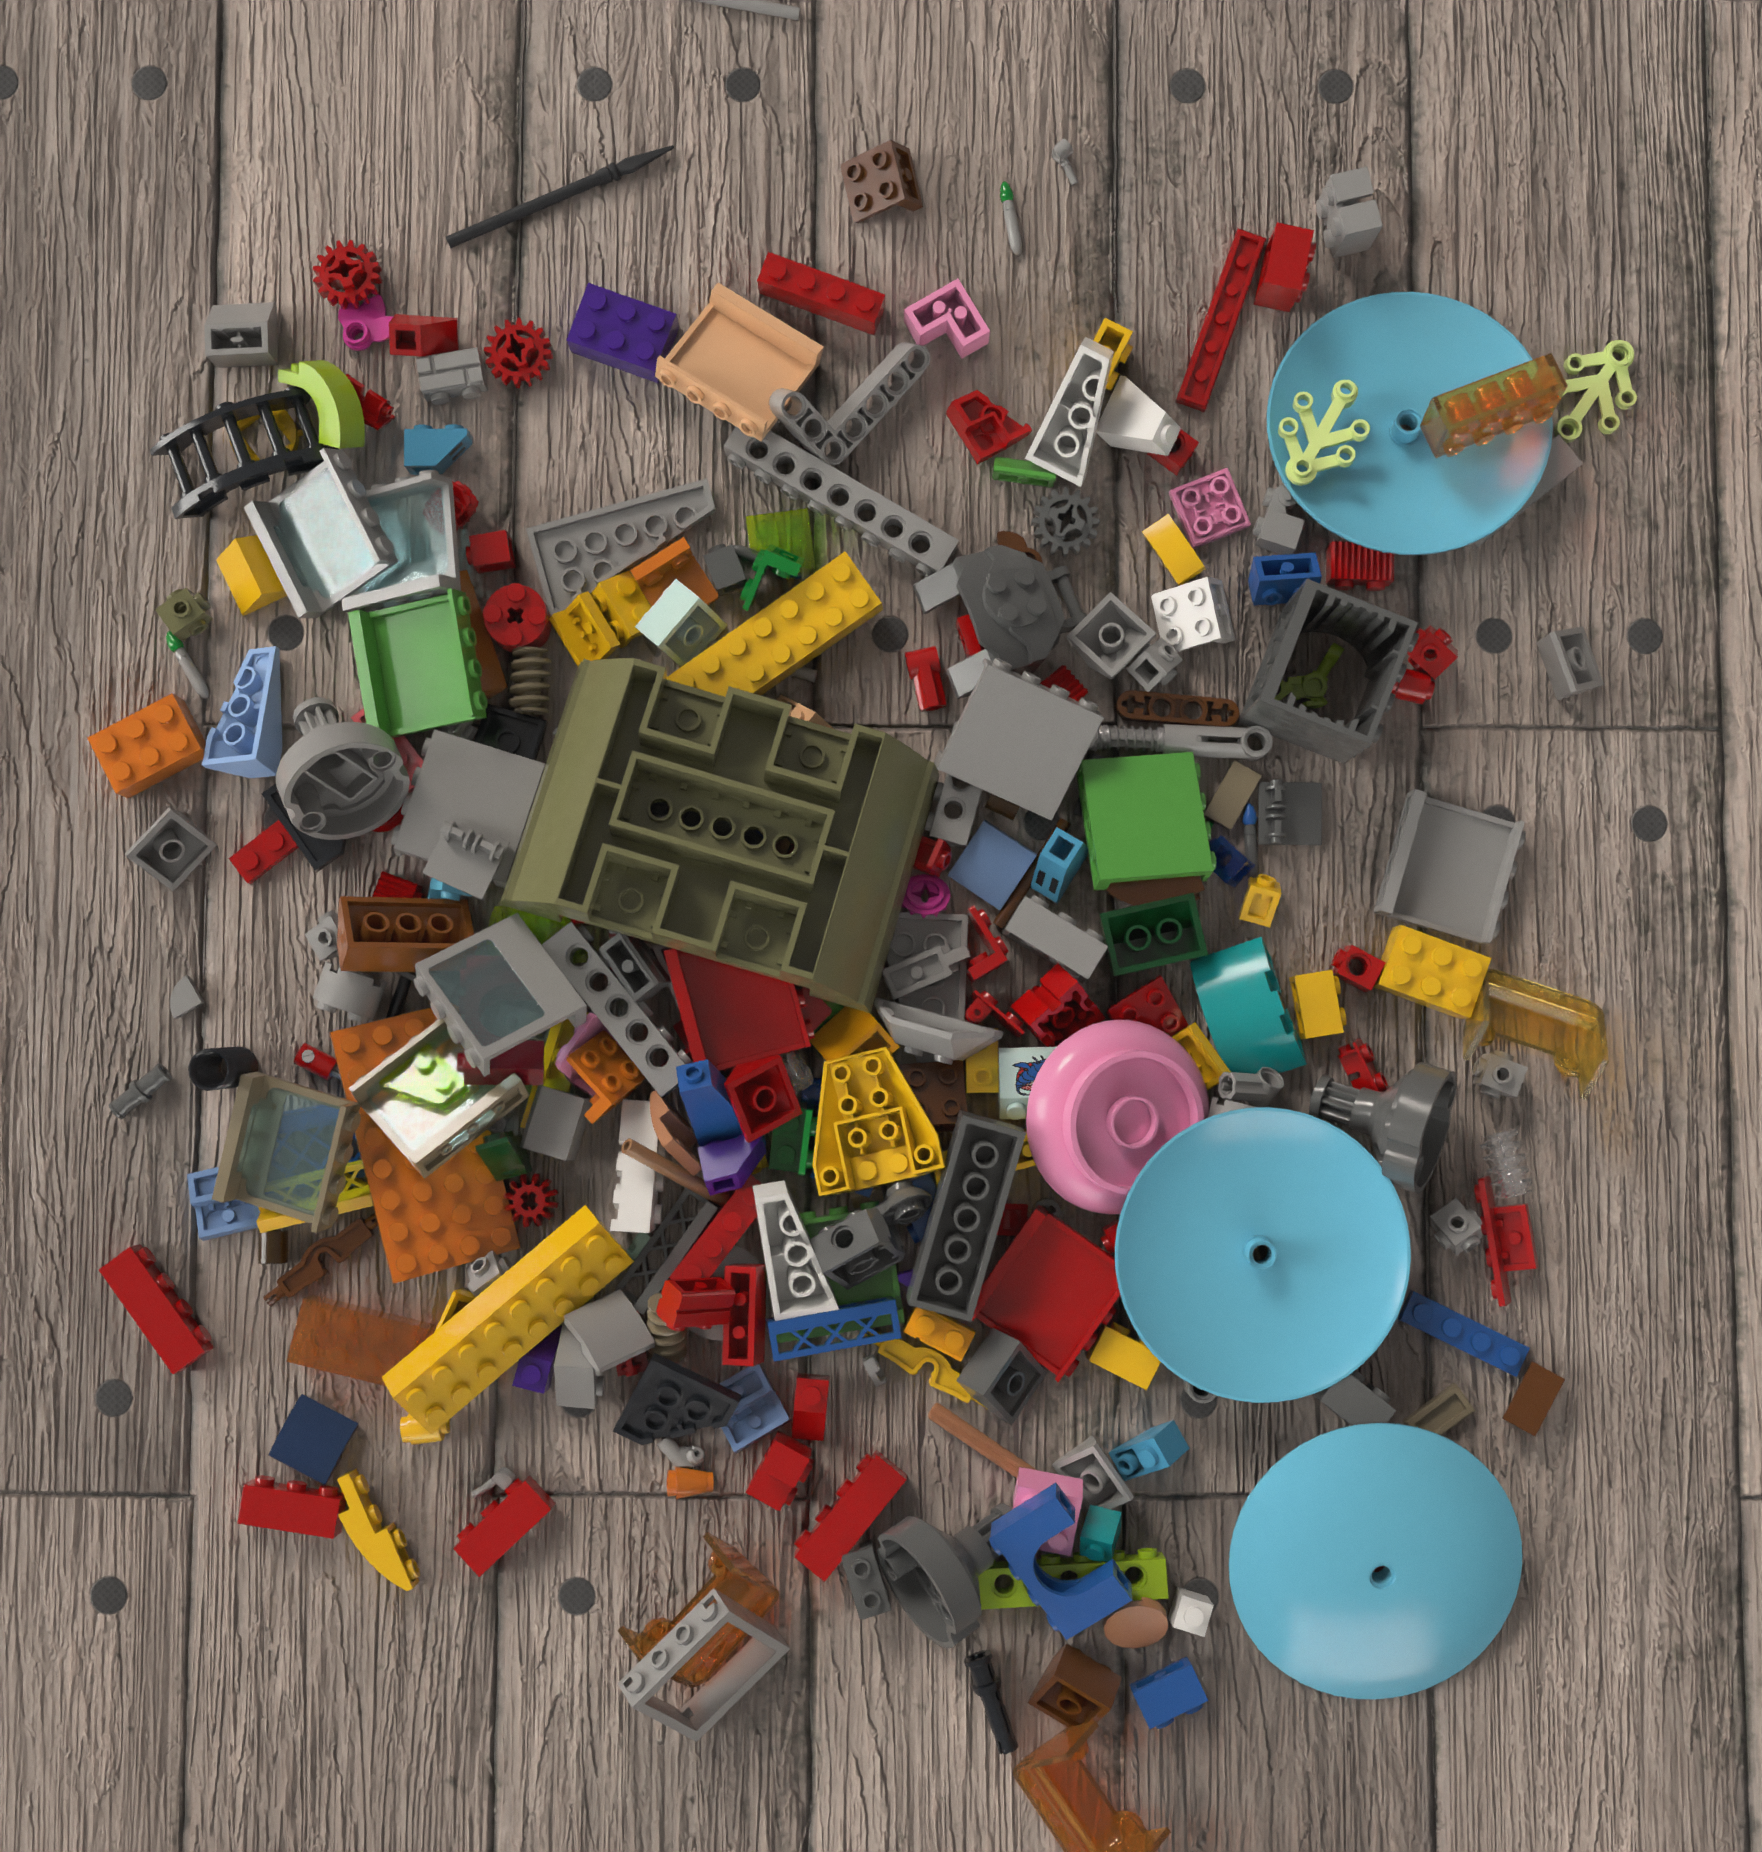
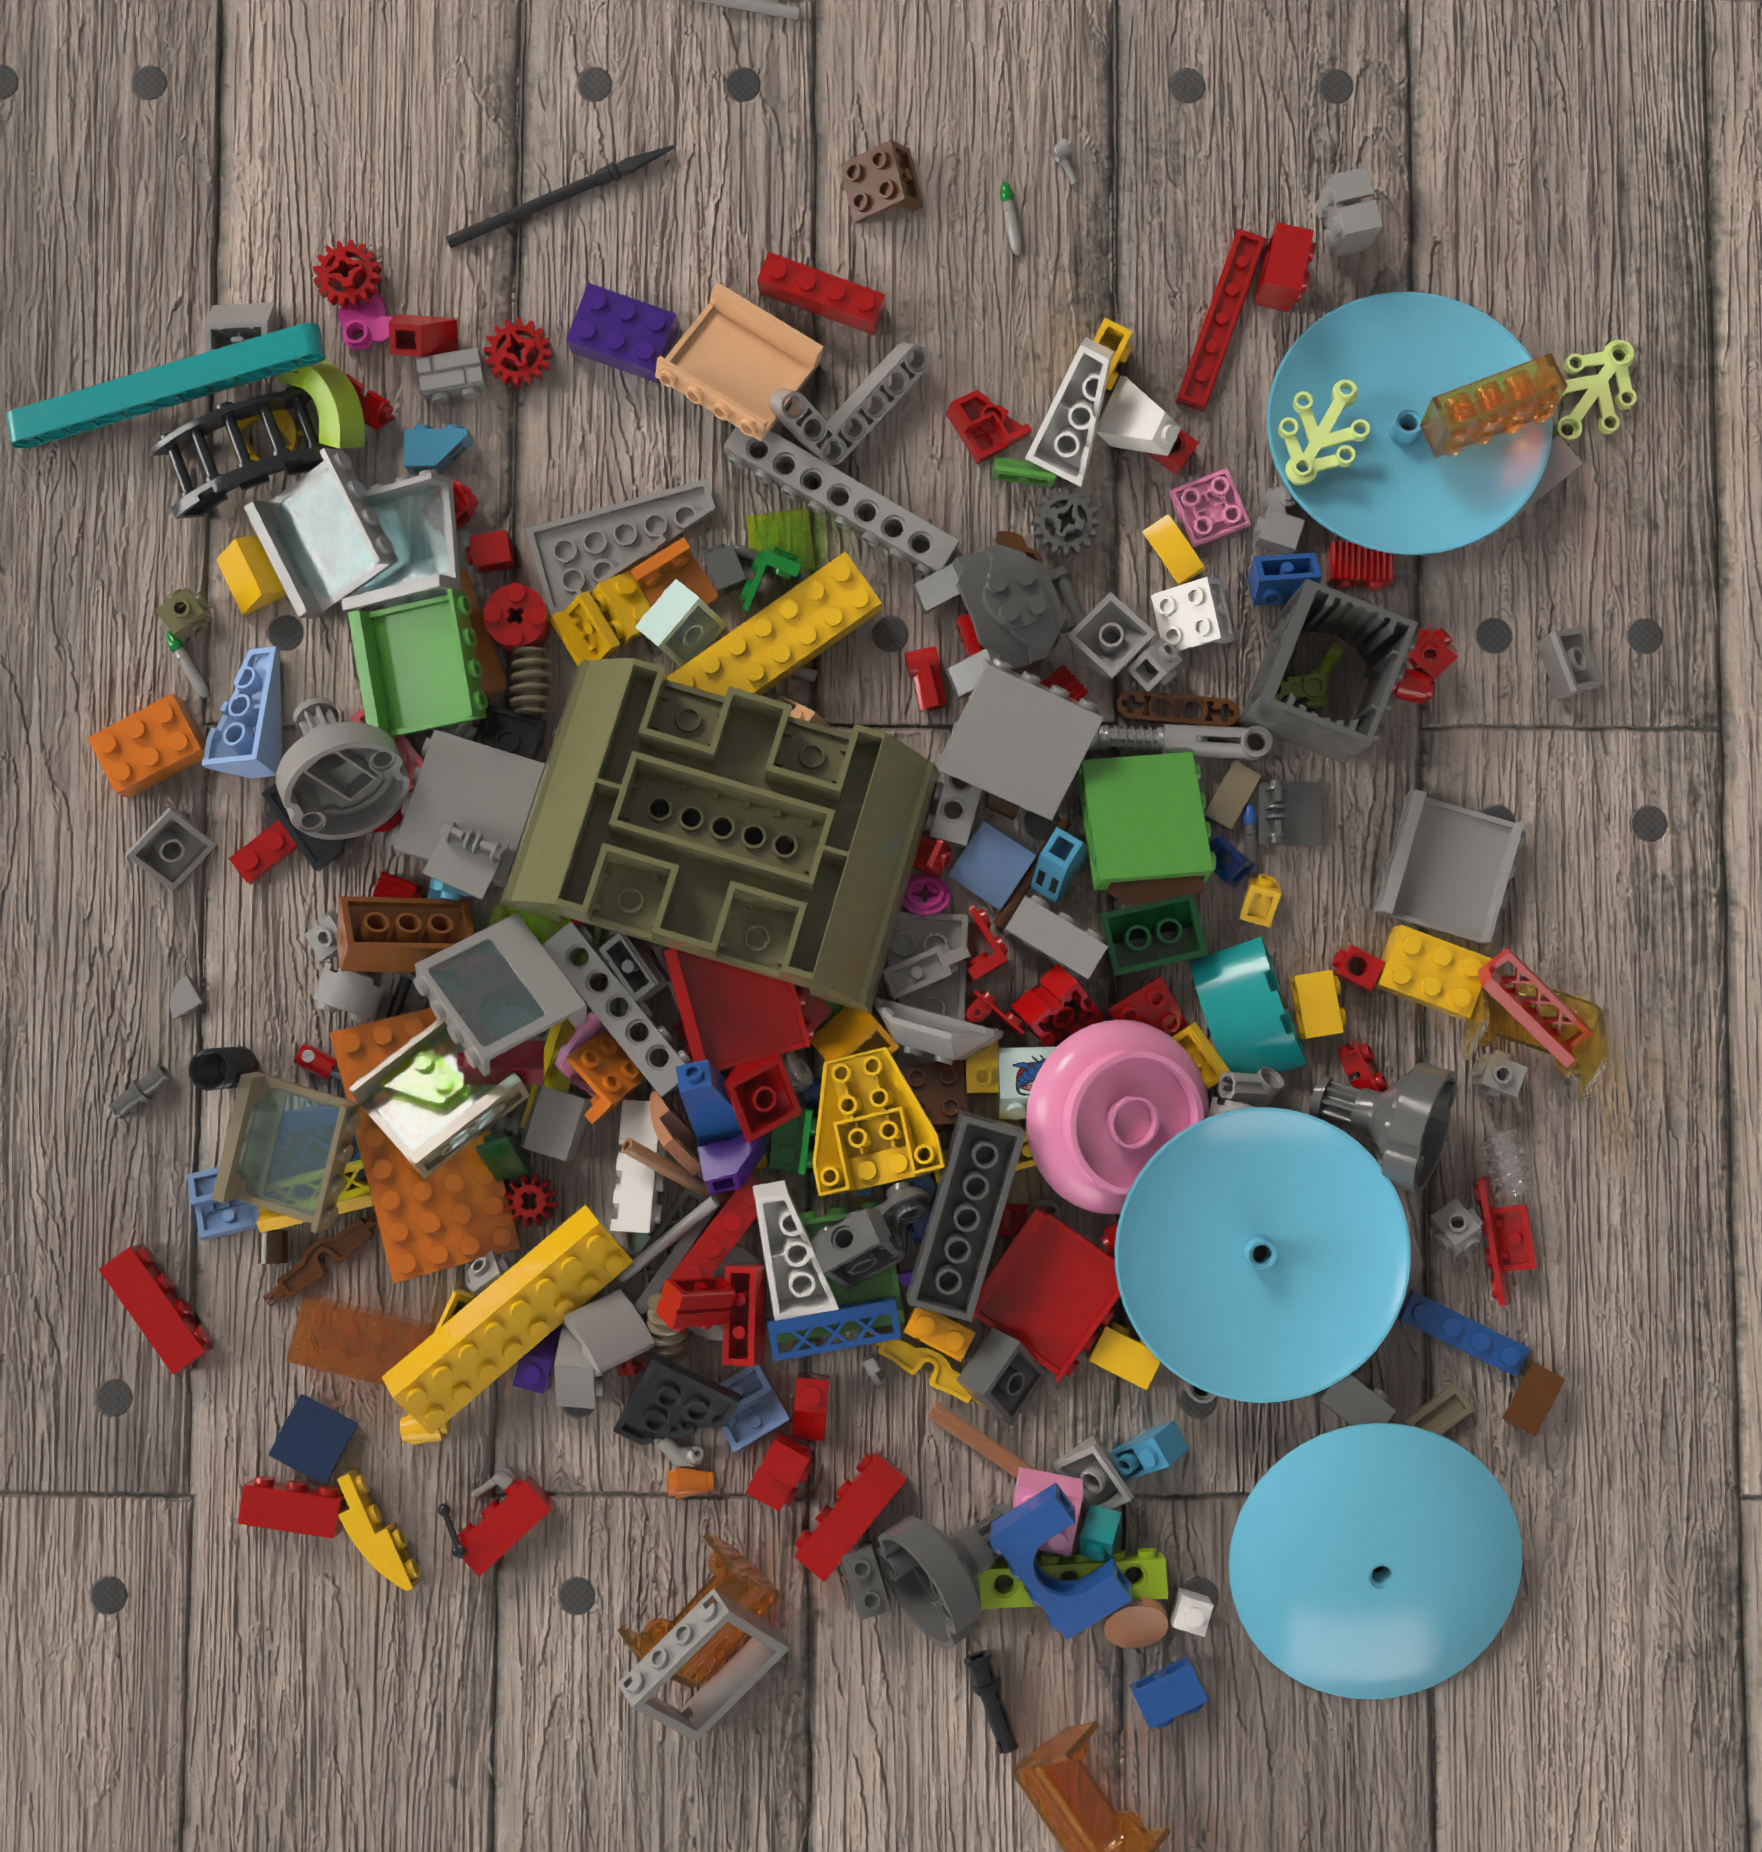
(166, 385): none -> teal beam
(459, 1550): none -> black hinge
(669, 1238): none -> light grey bar
(948, 312): bright pink brick -> none
(1075, 1688): reddish brown slope -> none
(1525, 1014): none -> red fence

